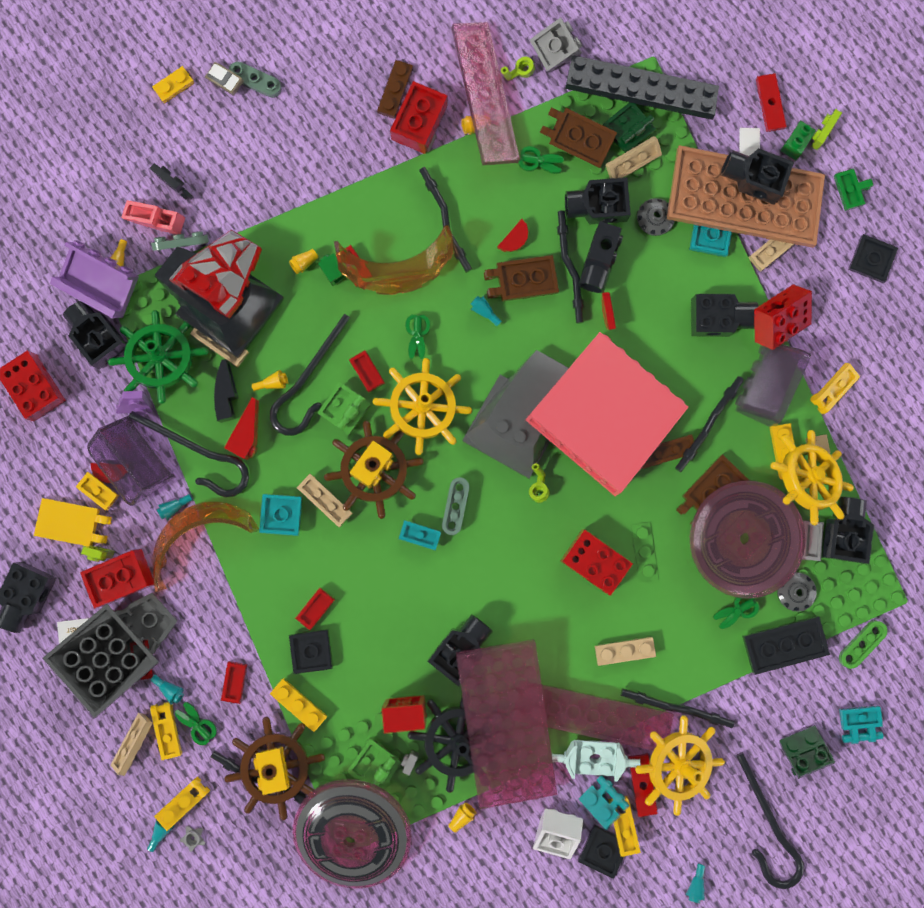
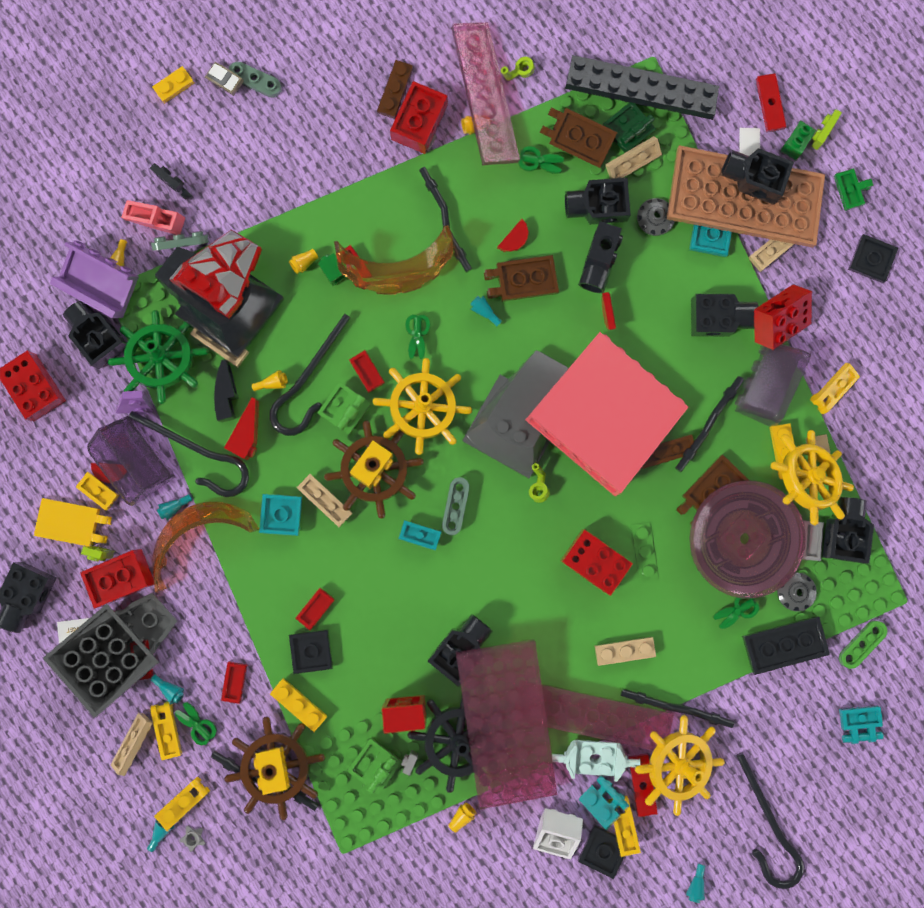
(354, 811): dish -> none
(556, 44): light grey plate -> none
(562, 231): black bar -> none
(806, 752): dark green plate -> none

